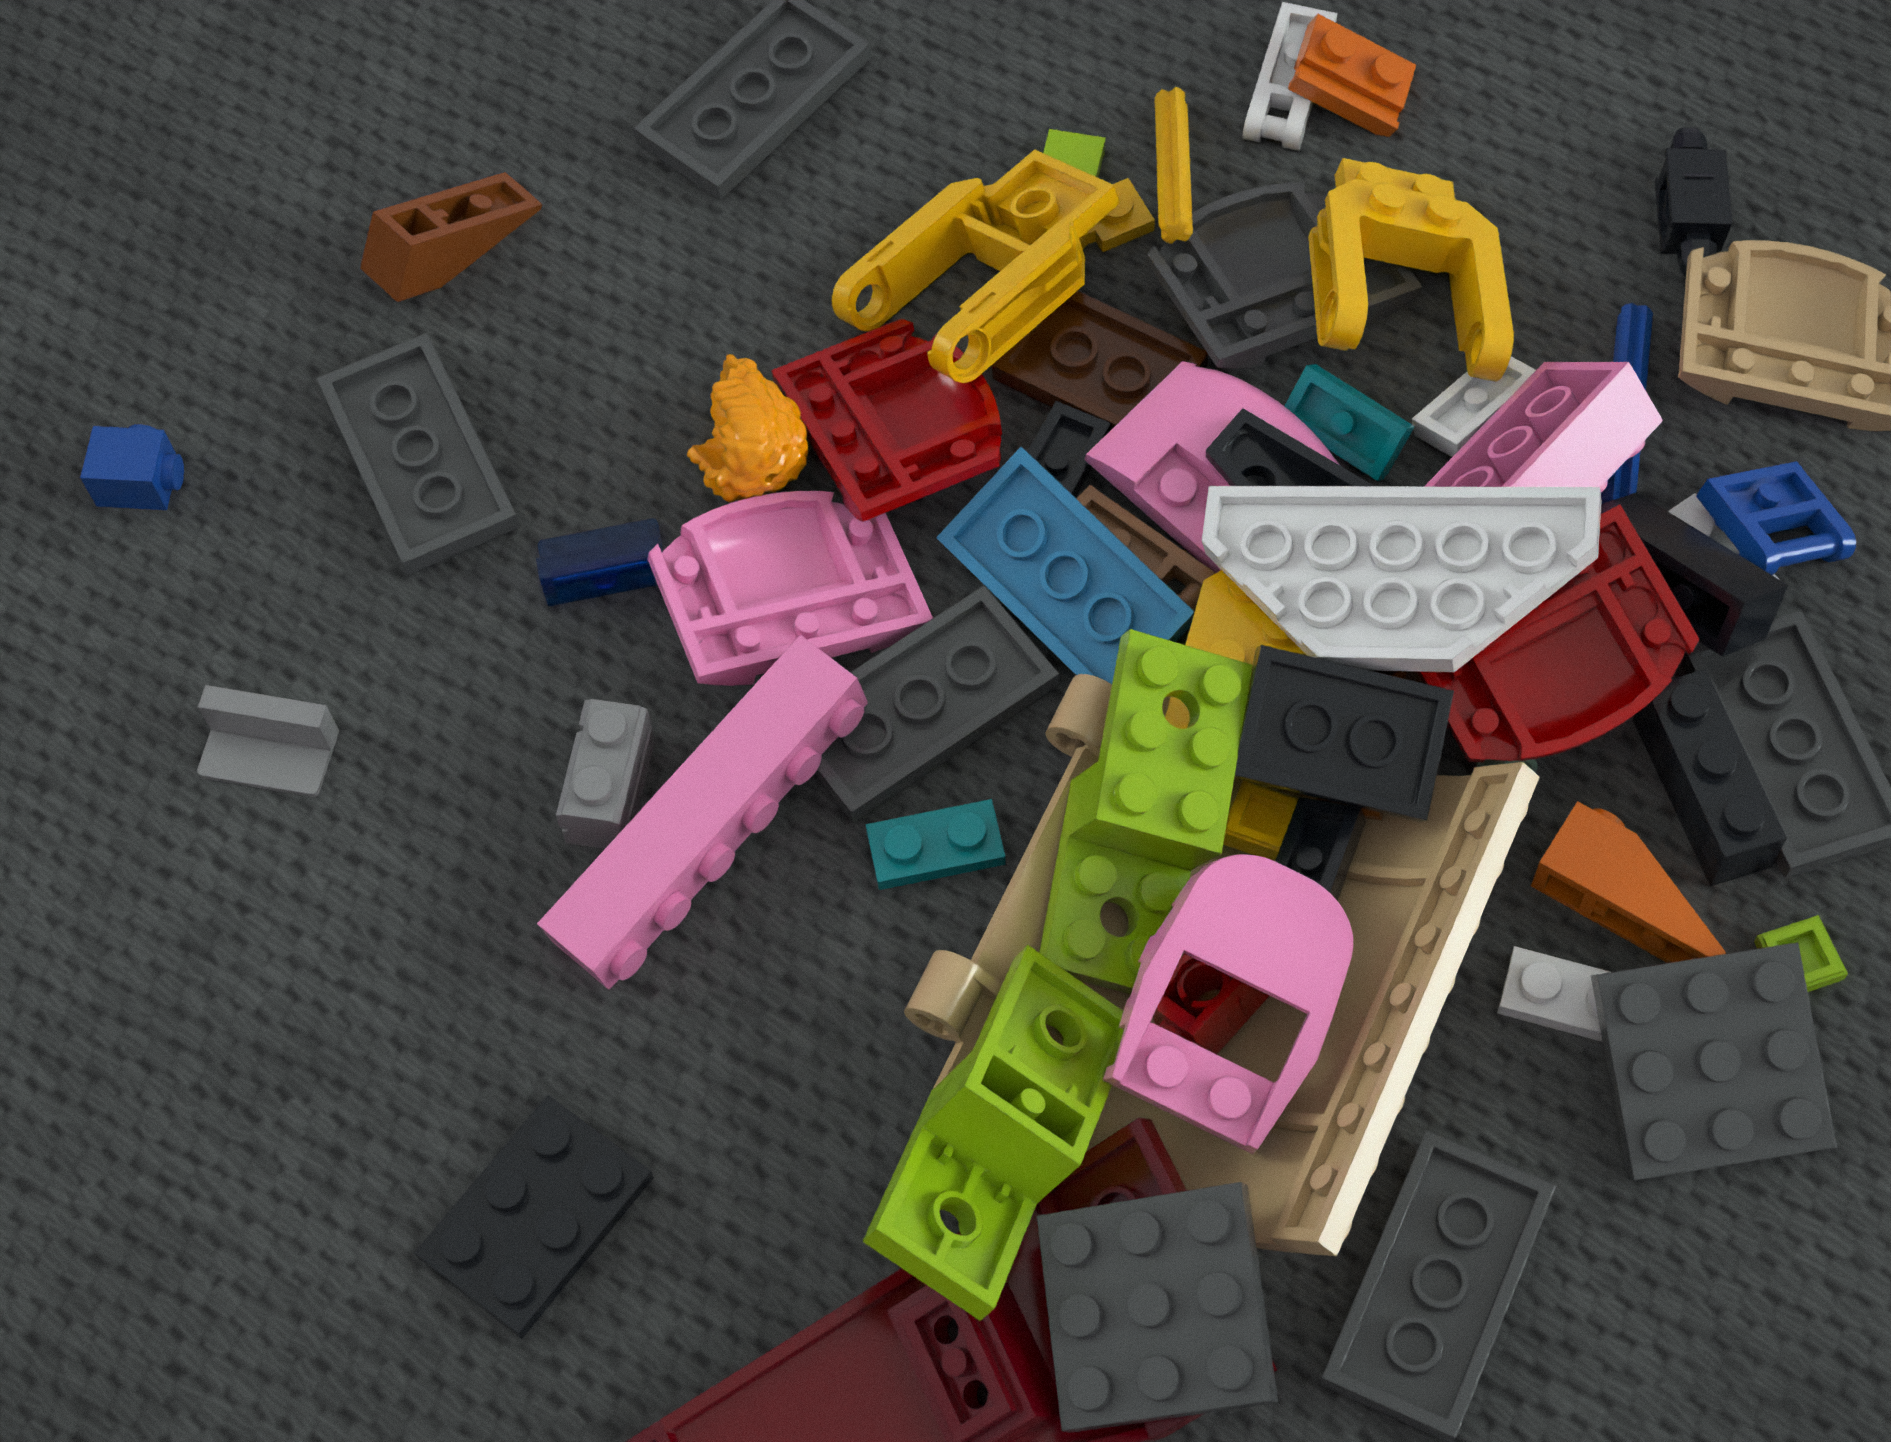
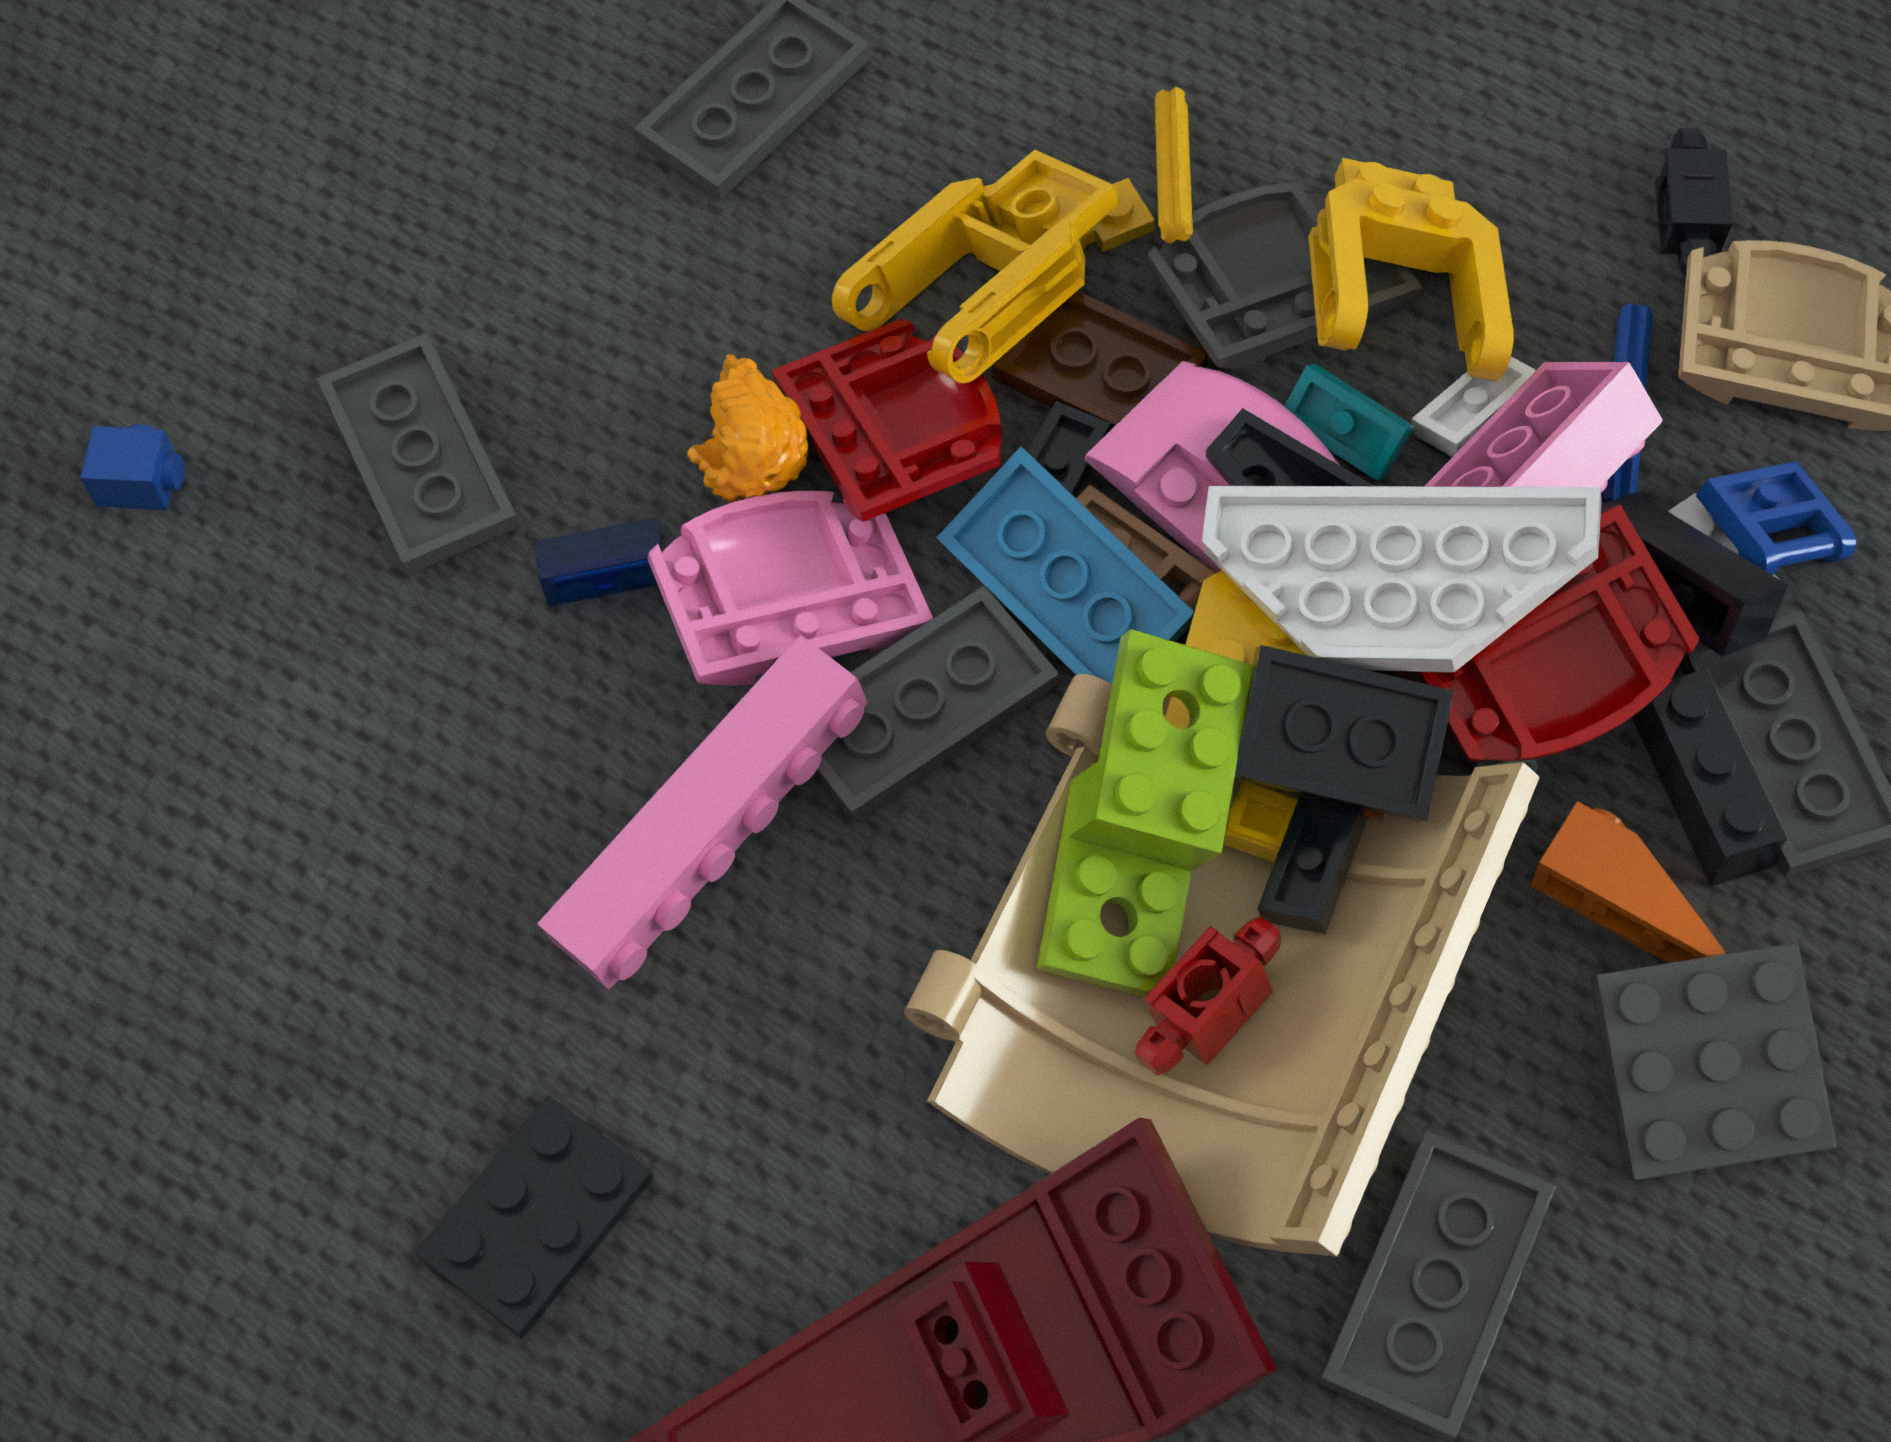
(266, 741): light grey panel -> none
(439, 235): dark orange slope -> none
(605, 772): light grey brick -> none
(935, 844): teal plate -> none
(1000, 1134): lime bracket -> none
(1076, 149): lime tile -> none
(1156, 1308): dark grey plate -> none
(1266, 932): bright pink slope -> none
(1274, 80): white plate -> none
(1352, 76): orange plate -> none
(1551, 993): white plate -> none
(1818, 955): lime tile -> none

